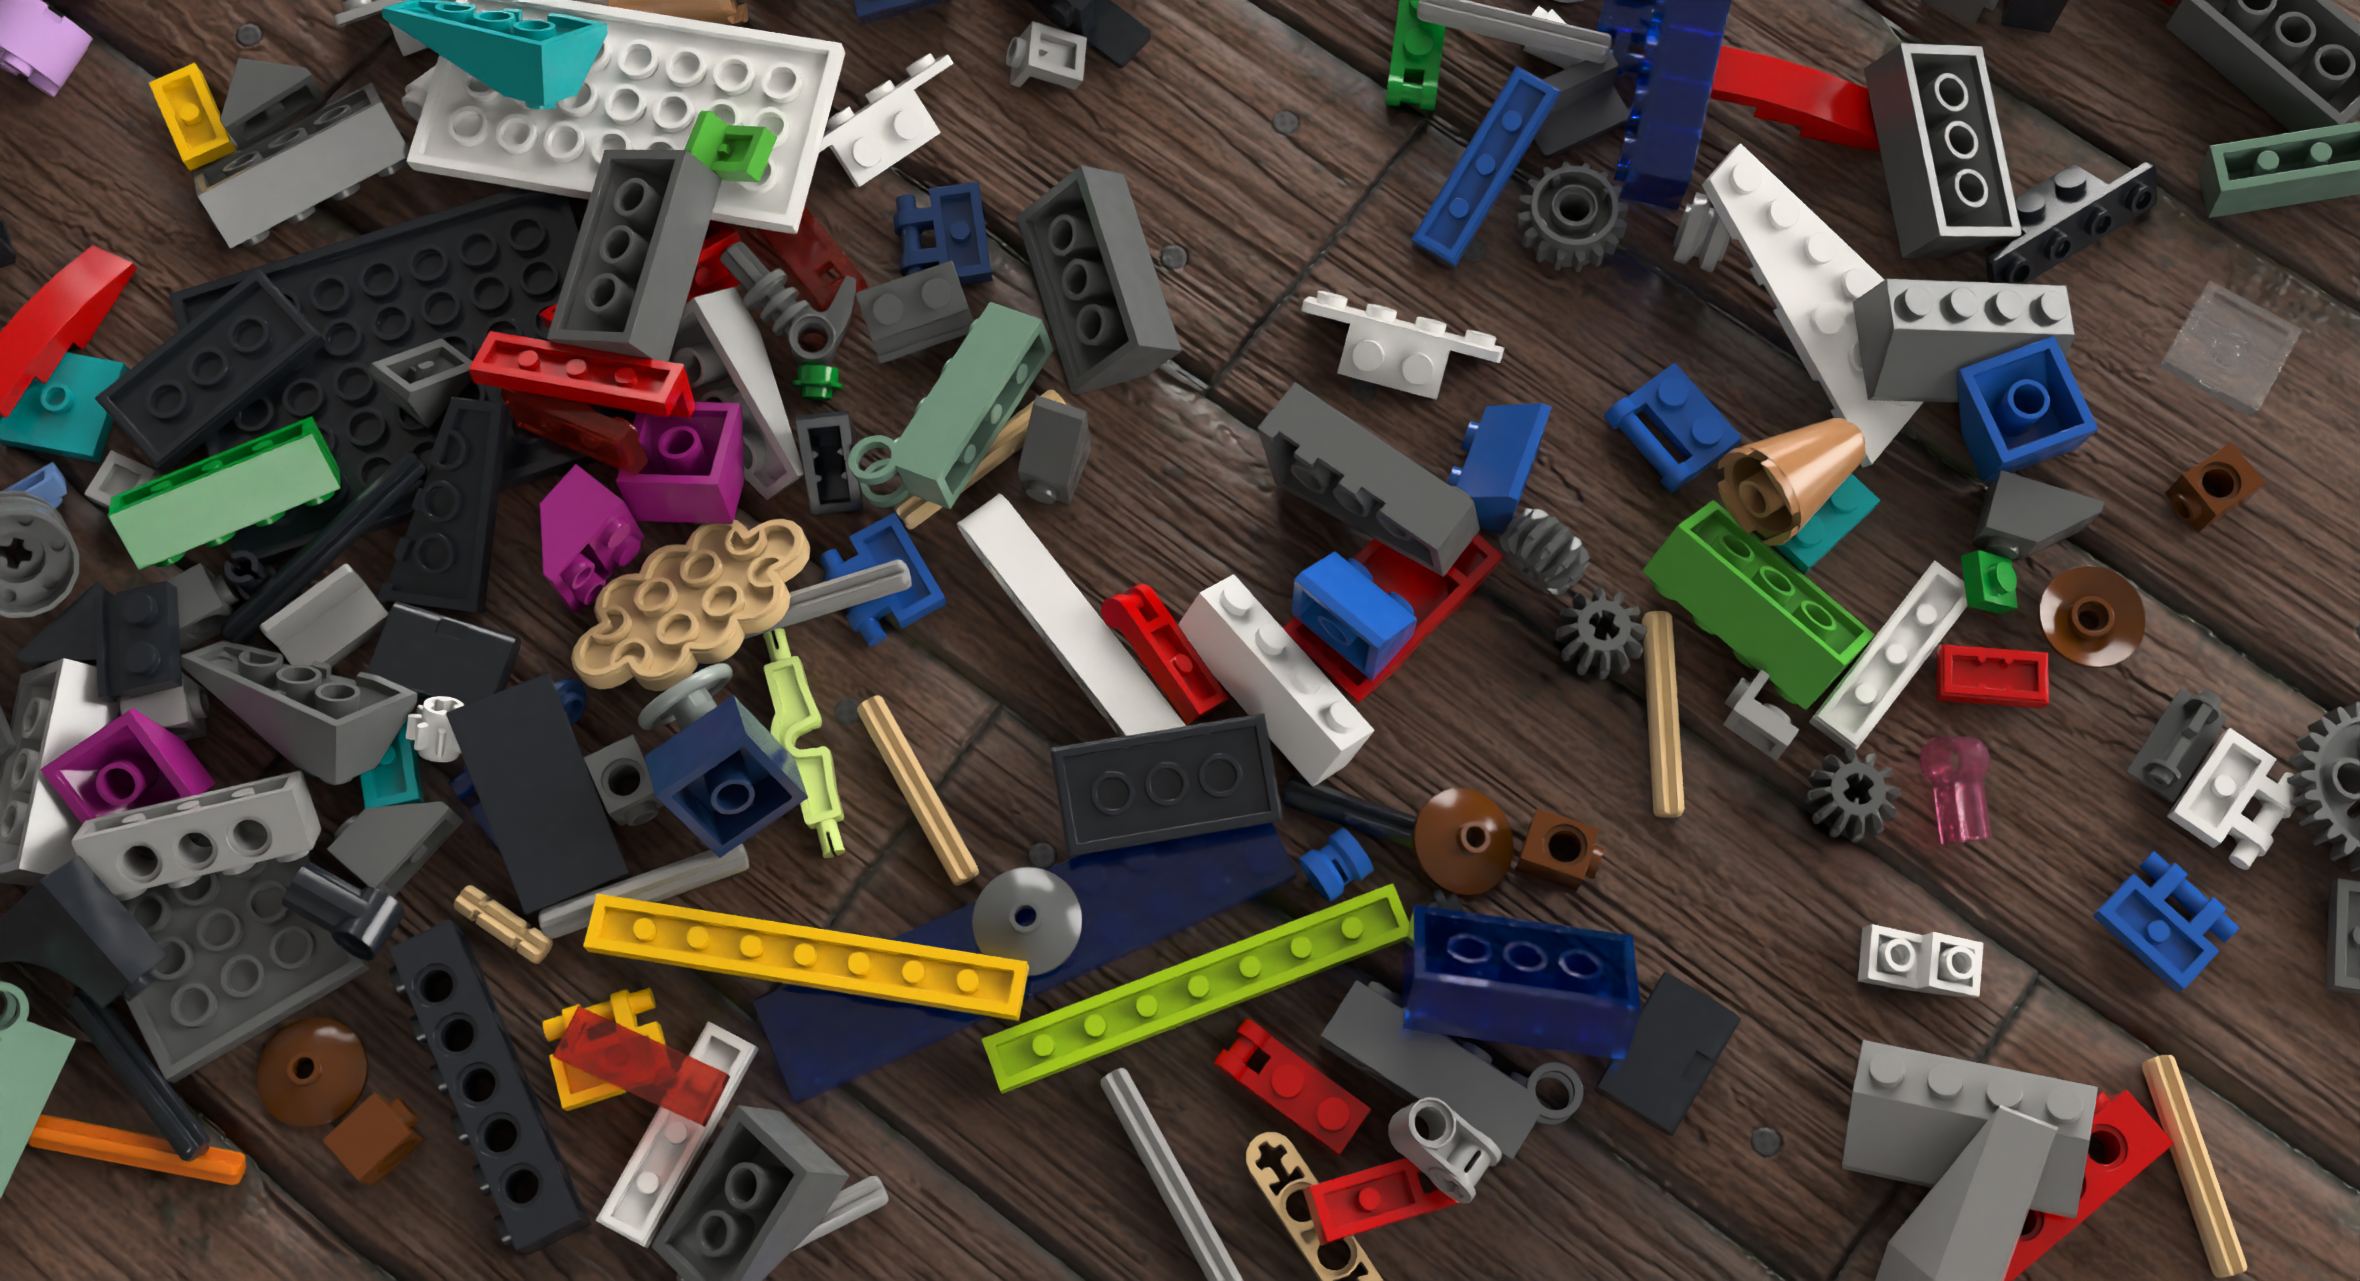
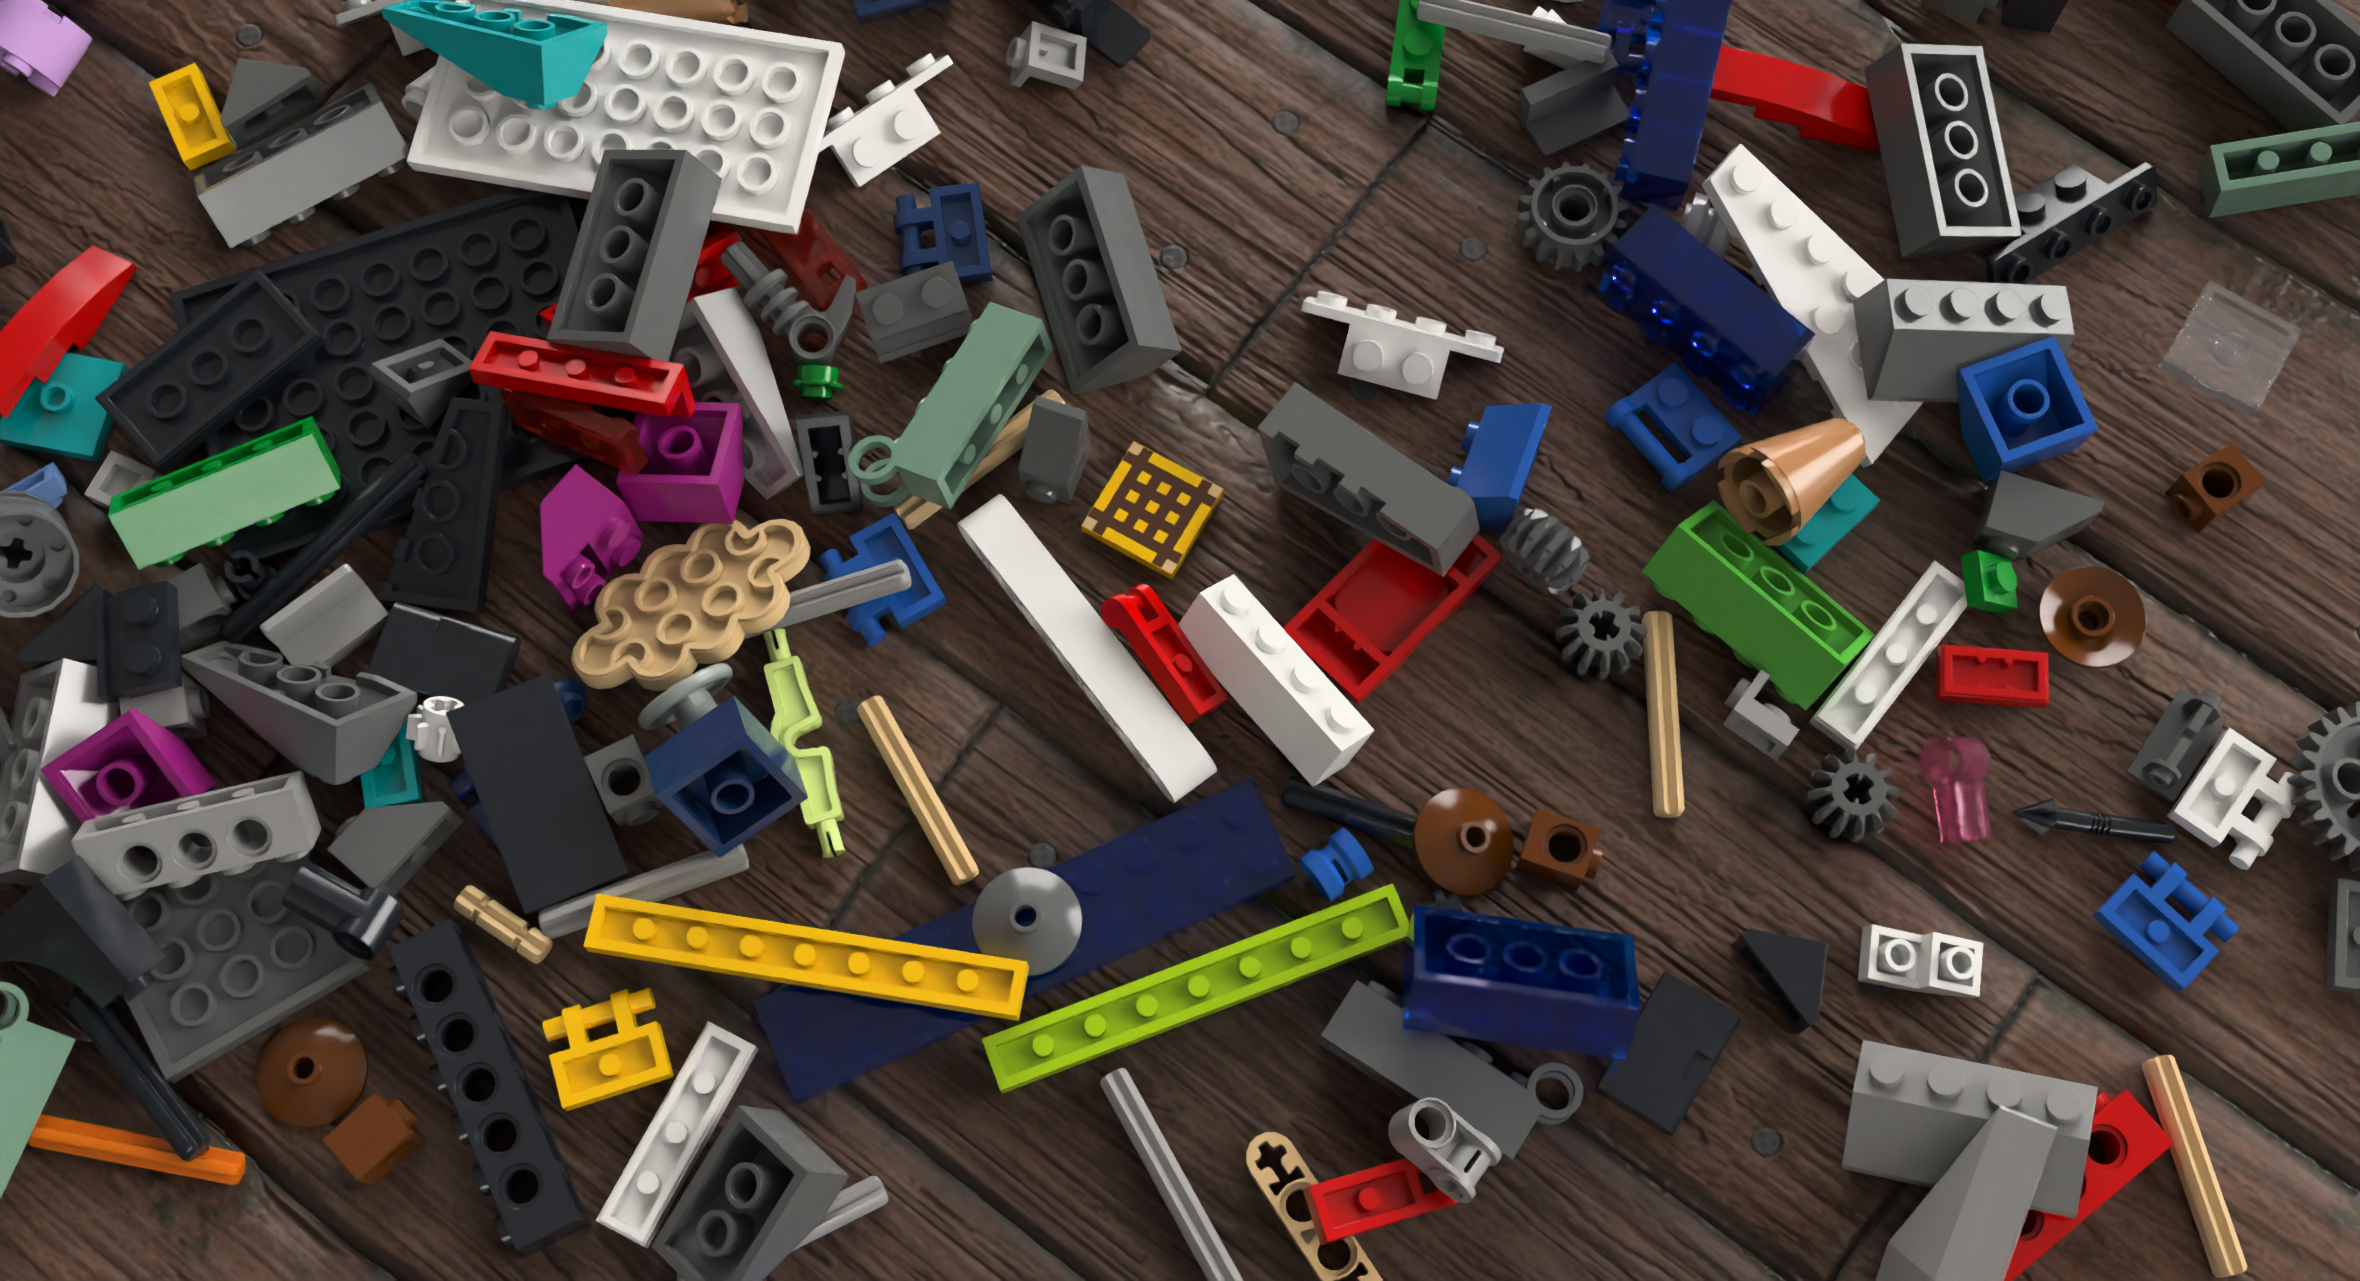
(641, 1066): clear red tile -> none
(730, 150): bright green bracket -> none
(1152, 510): none -> tile
(1166, 785): black tile -> none
(1294, 1088): red plate -> none
(1352, 613): blue slope -> none
(1486, 166): blue tile -> none
(1704, 311): none -> clear blue brick
(1788, 970): none -> black slope
(2047, 816): none -> black piece

